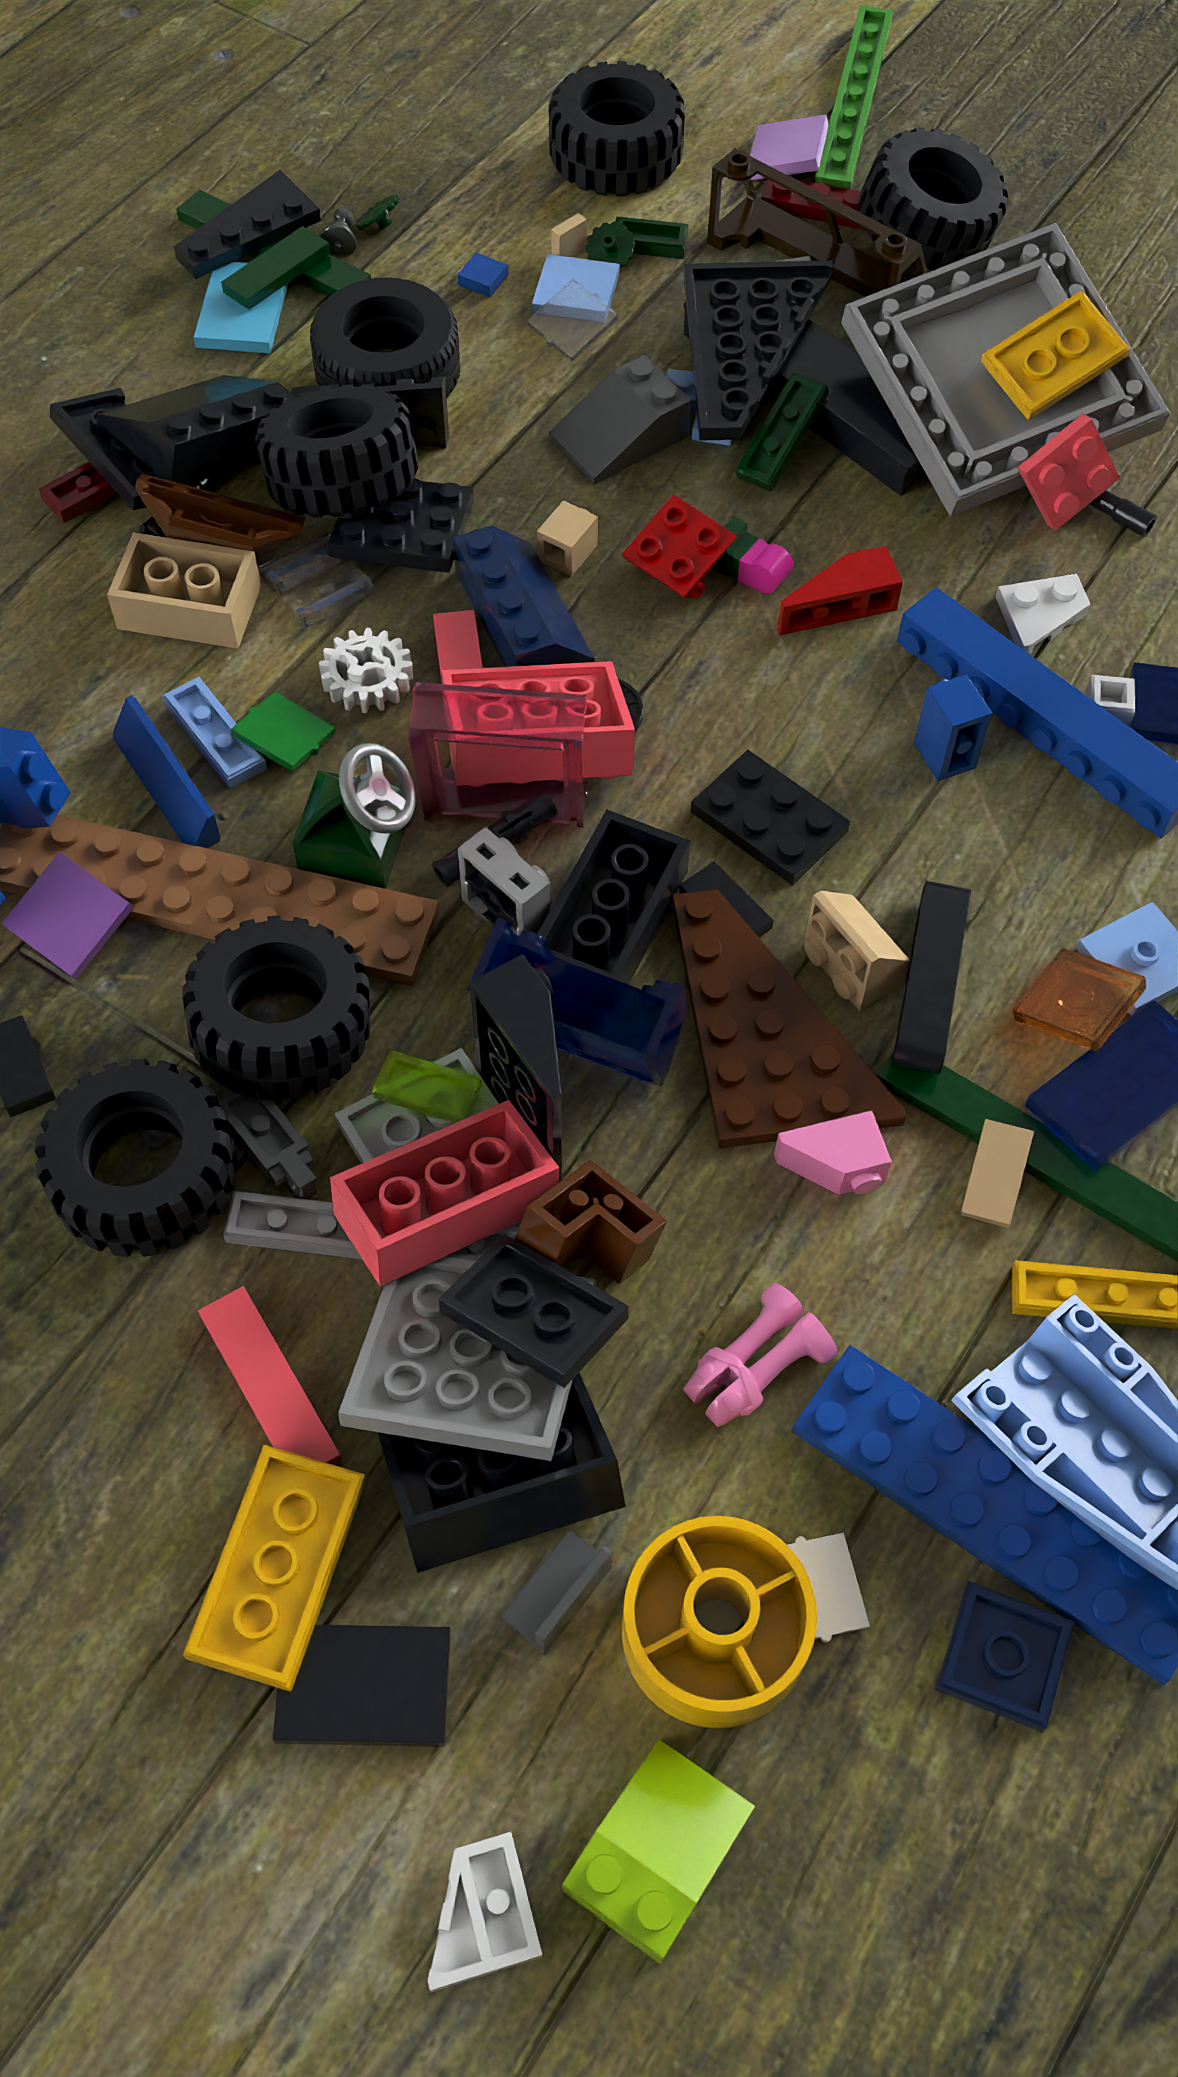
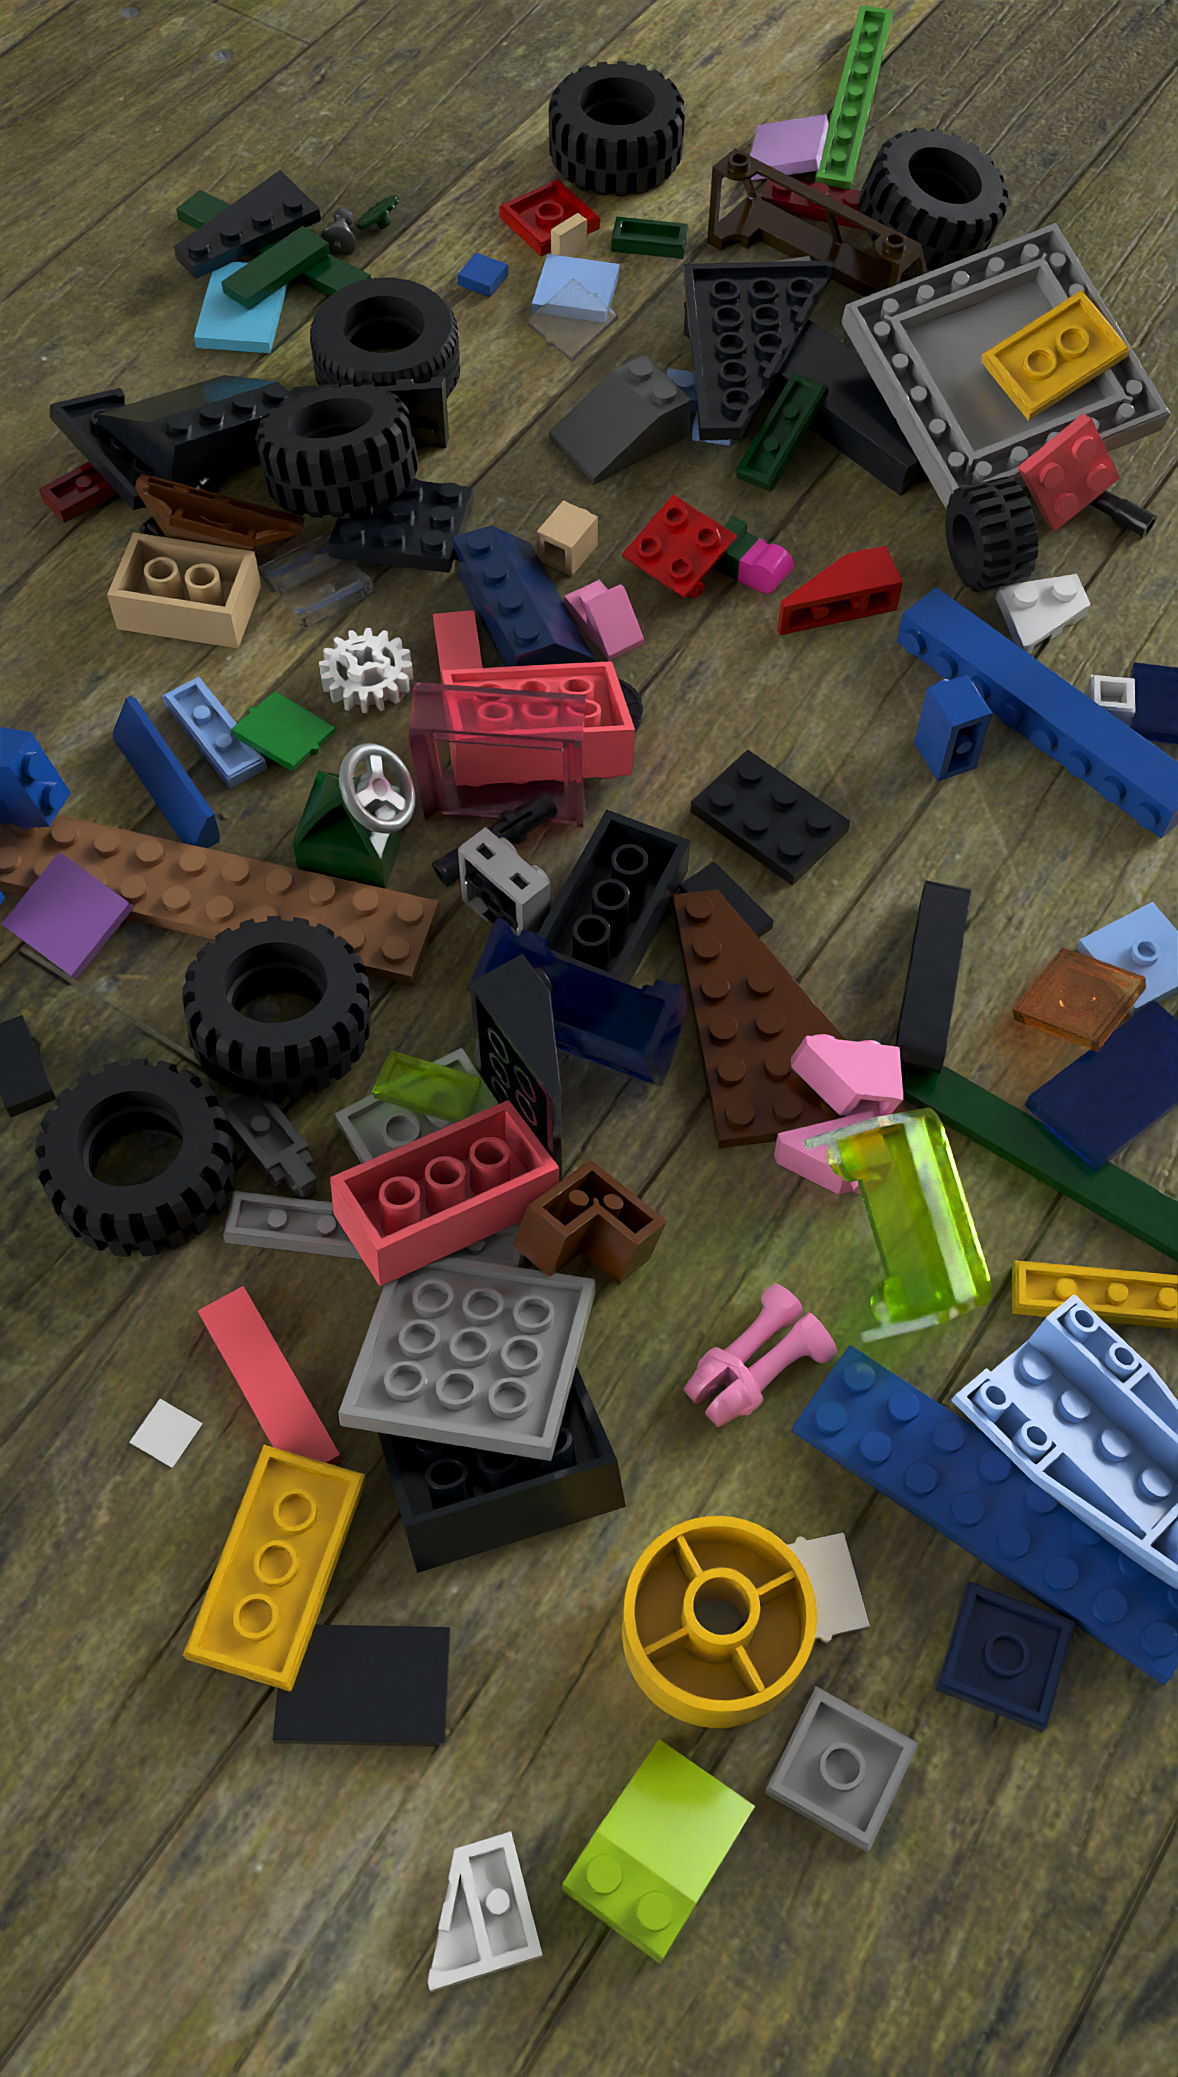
(166, 1433): none -> white sticker
(534, 1310): black plate -> none
(543, 209): none -> red tile
(557, 1591): dark grey panel -> none
(606, 618): none -> bright pink slope
(611, 244): dark green piece -> none
(841, 1769): none -> light grey tile
(851, 1074): none -> bright pink slope
(853, 949): tan slope -> none
(915, 1218): none -> clear neon green windscreen
(991, 534): none -> black tyre
(997, 1173): tan tile -> none

